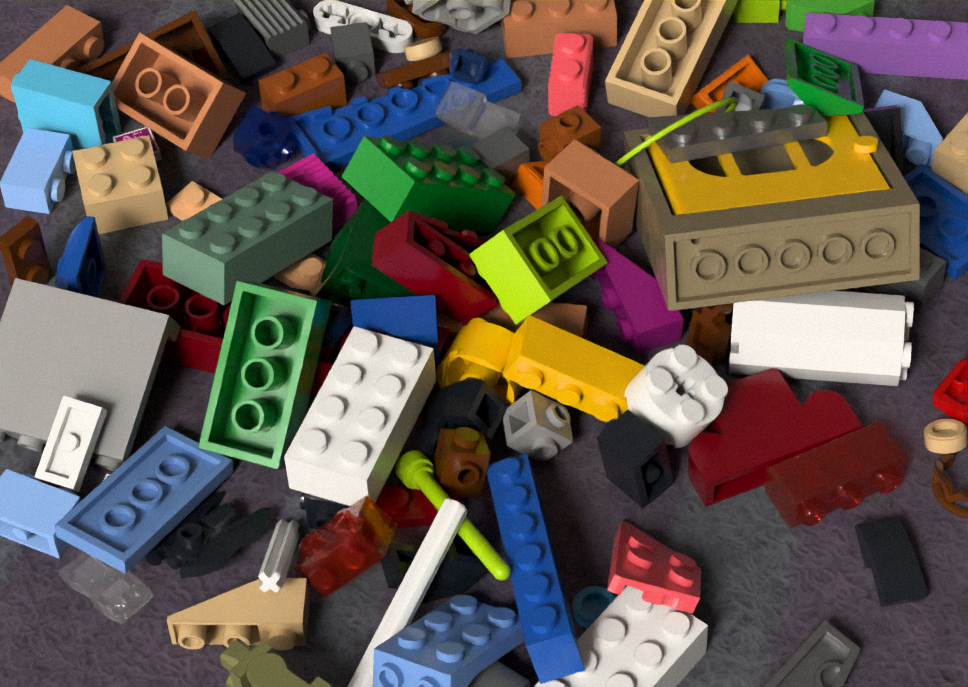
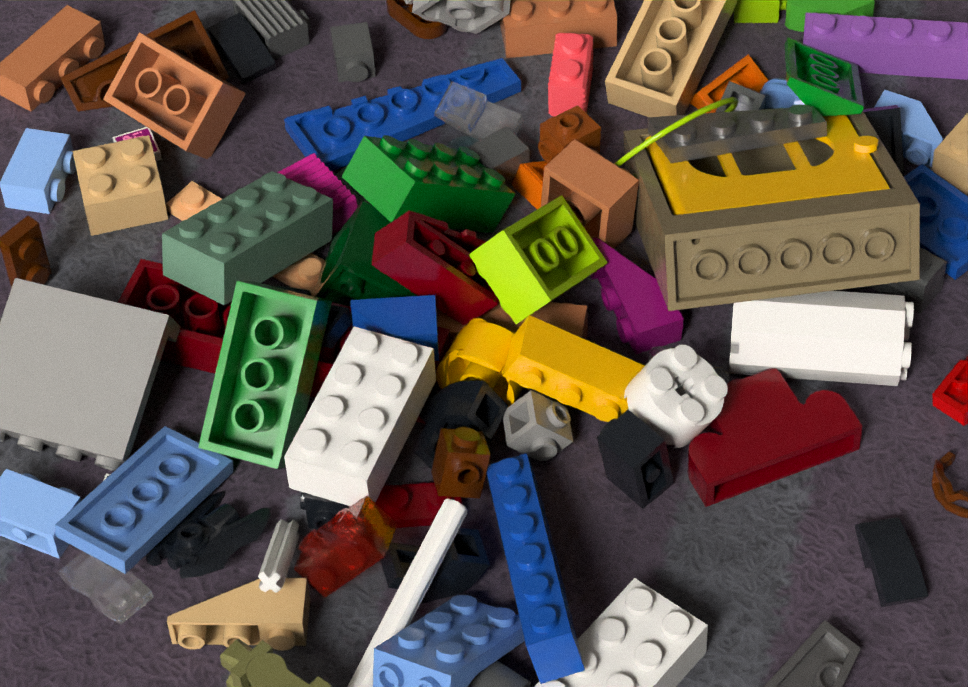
(66, 103): medium azure brick -> none
(71, 443): white plate -> none
(83, 261): blue slope -> none
(264, 138): clear blue brick -> none
(304, 87): dark orange brick -> none
(353, 14): white beam -> none
(404, 74): reddish brown plate -> none
(418, 473): lime piece -> none
(423, 49): tan tile -> none
(467, 65): dark blue piece -> none
(590, 604): dark azure tile -> none
(653, 568): coral wing -> none
(710, 332): reddish brown plate -> none
(835, 475): clear red brick -> none
(945, 436): tan tile -> none

